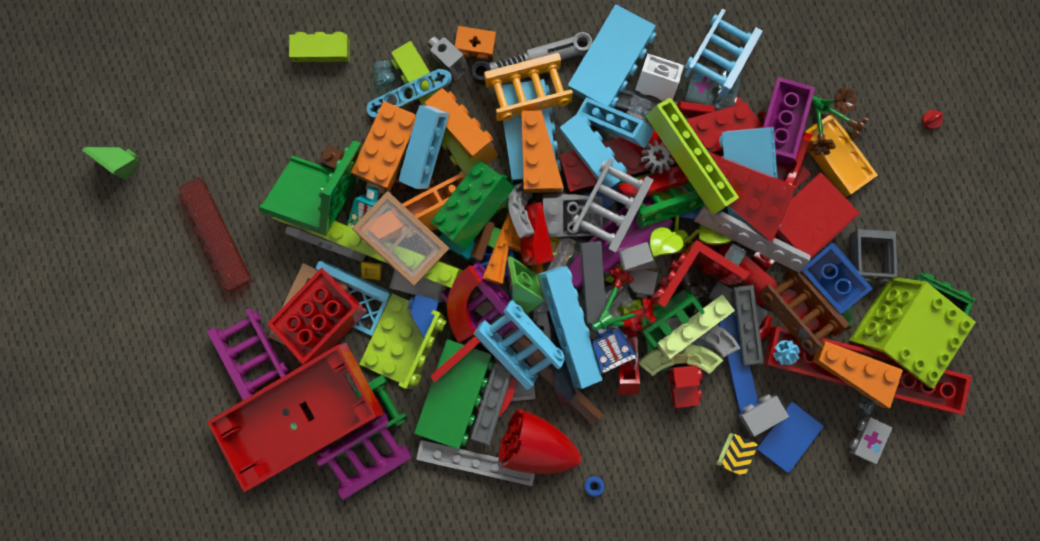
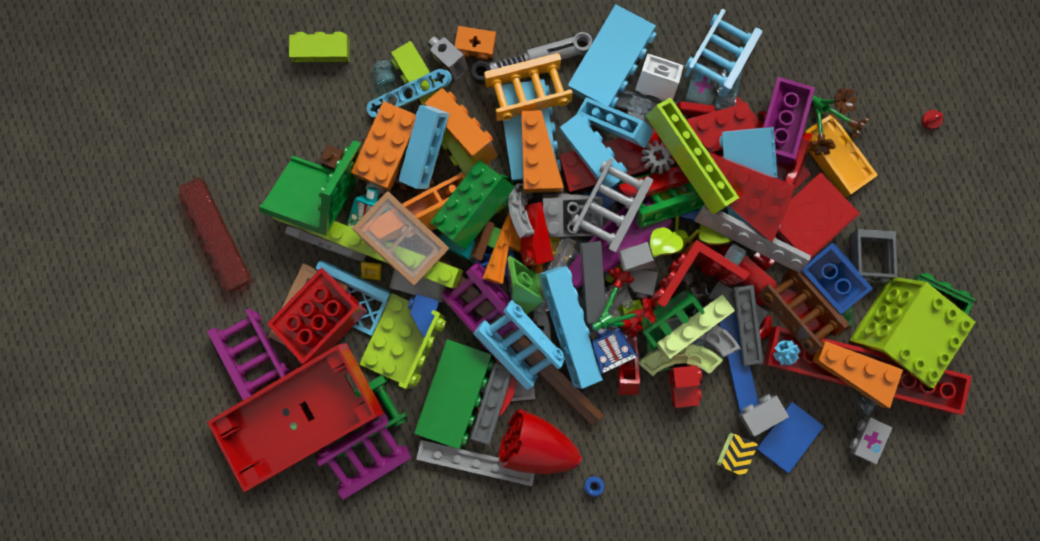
(114, 159): bright green slope -> none
(455, 358): red tile -> none
(457, 303): red tile -> none
(561, 376): black tile -> none

